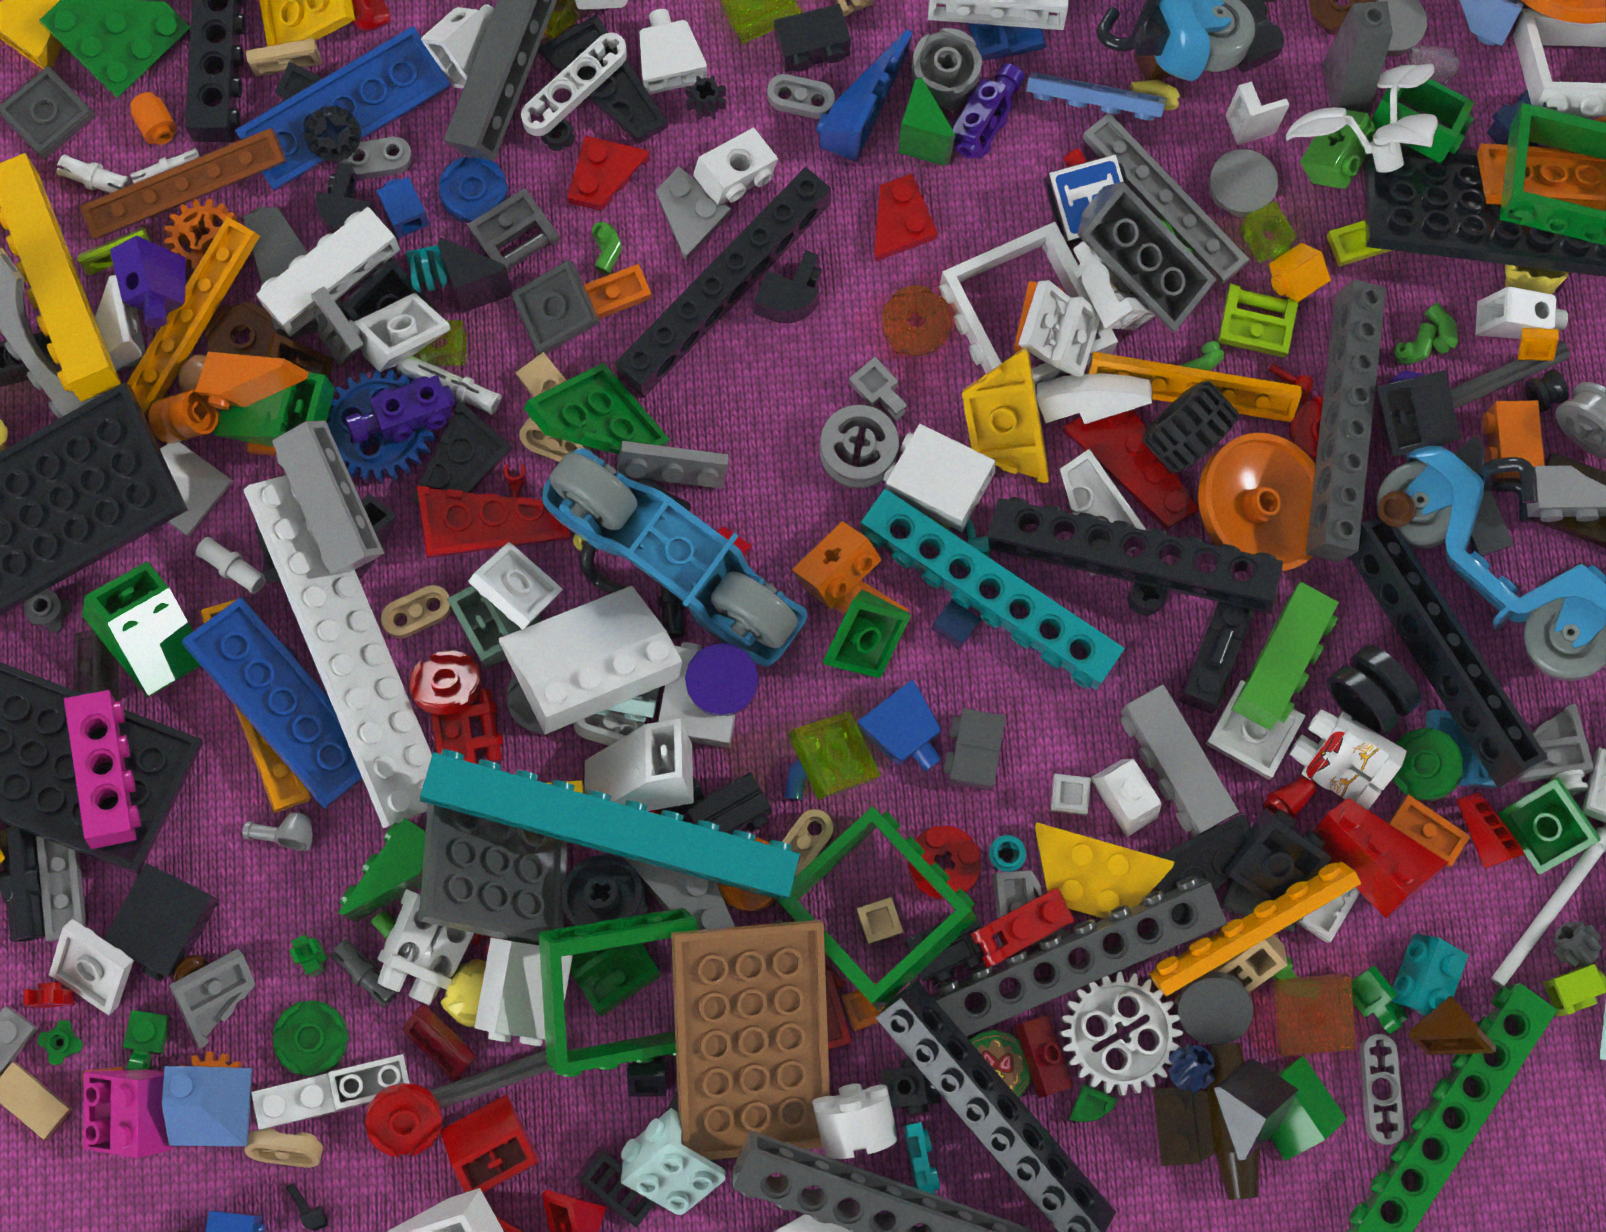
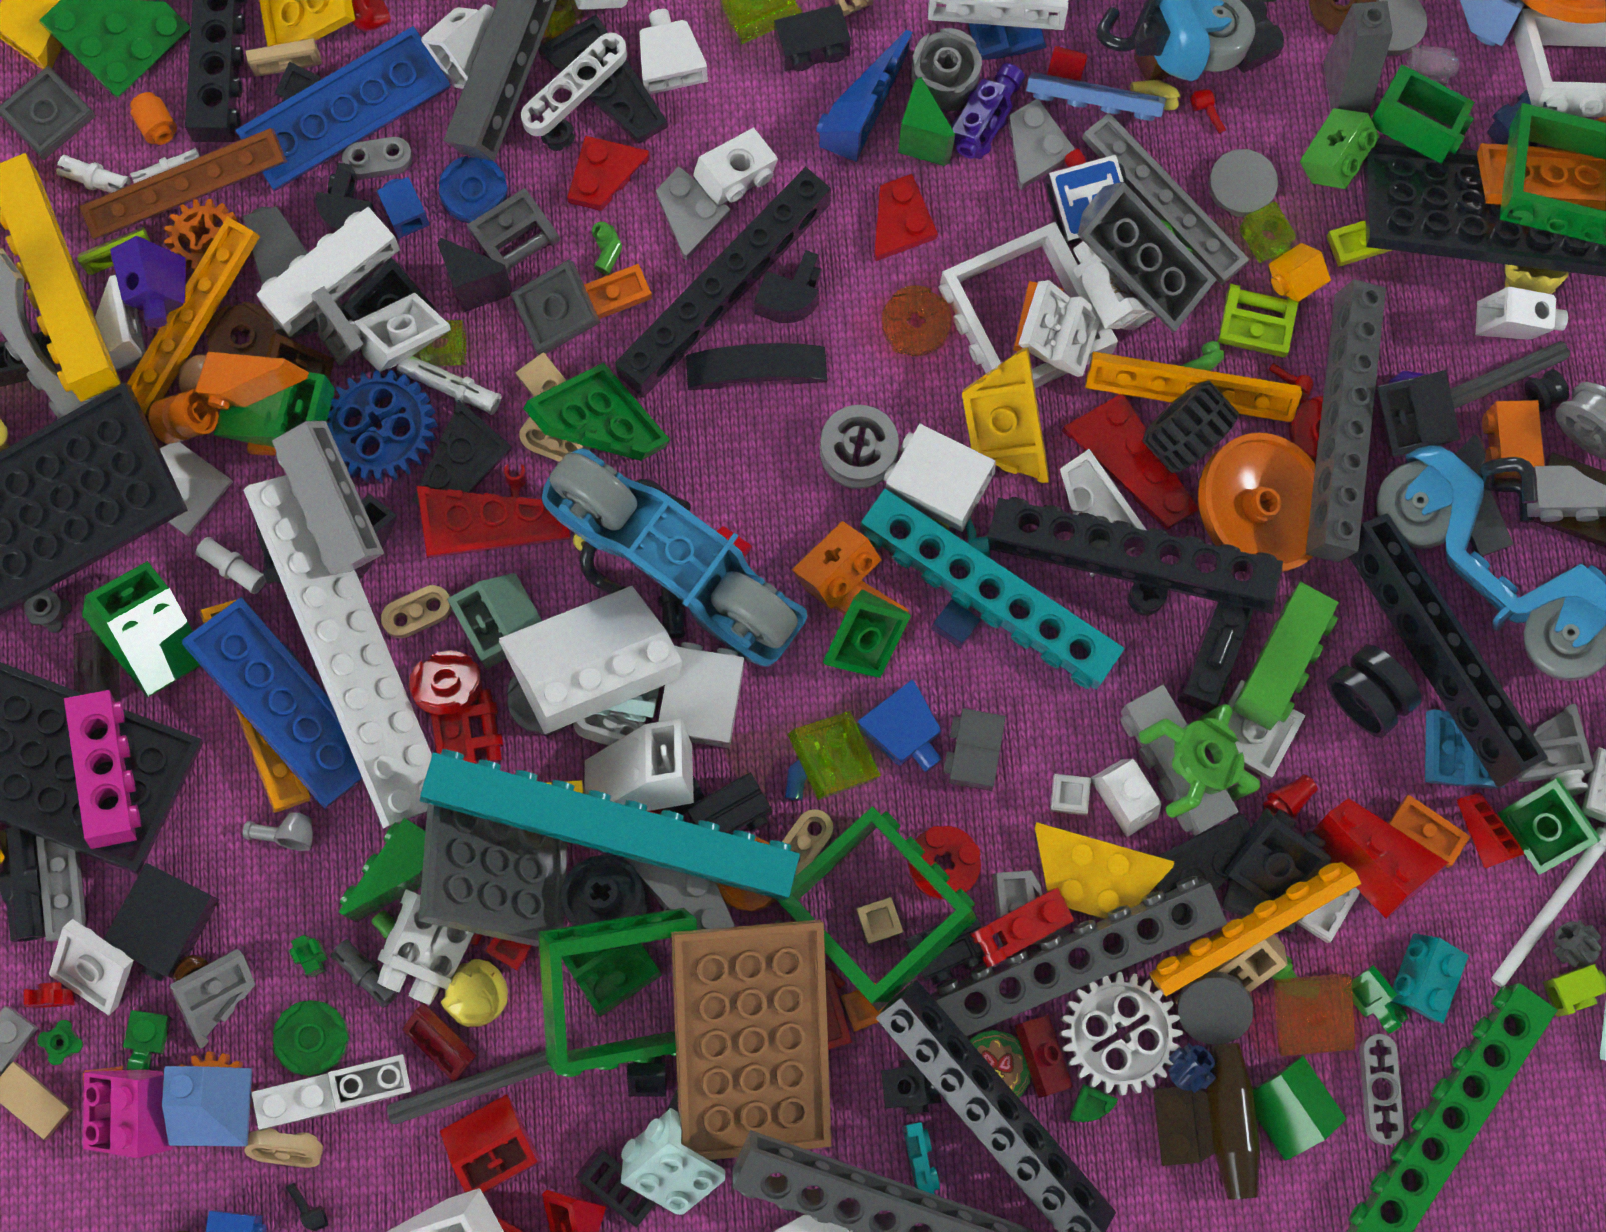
(325, 147): black gear -> none
(403, 1120): red tile -> none
(412, 414): dark purple brick -> none
(427, 266): teal arm -> none
(513, 992): white brick -> none
(515, 585): white plate -> none
(672, 464): light grey plate -> none
(713, 101): black gear -> none
(721, 679): dark purple tile -> none
(756, 364): none -> black slope
(802, 94): light grey plate -> none
(855, 1121): white brick -> none
(876, 385): light grey plate -> none
(1013, 847): teal cone -> none
(1037, 143): none -> light grey wing
(1067, 63): none -> red slope
(1091, 396): white slope -> none
(1191, 763): none -> bright green plate
(1205, 100): none -> red hand
(1250, 119): white panel -> none
(1253, 1105): black slope -> none
(1348, 758): white hips -> none
(1386, 141): white plant -> none
(1396, 508): reddish brown plate -> none
(1418, 349): bright green arm -> none
(1430, 766): green tile -> none
(1446, 328): bright green arm -> none
(1450, 1031): reddish brown slope -> none
(1538, 344): light orange tile -> none

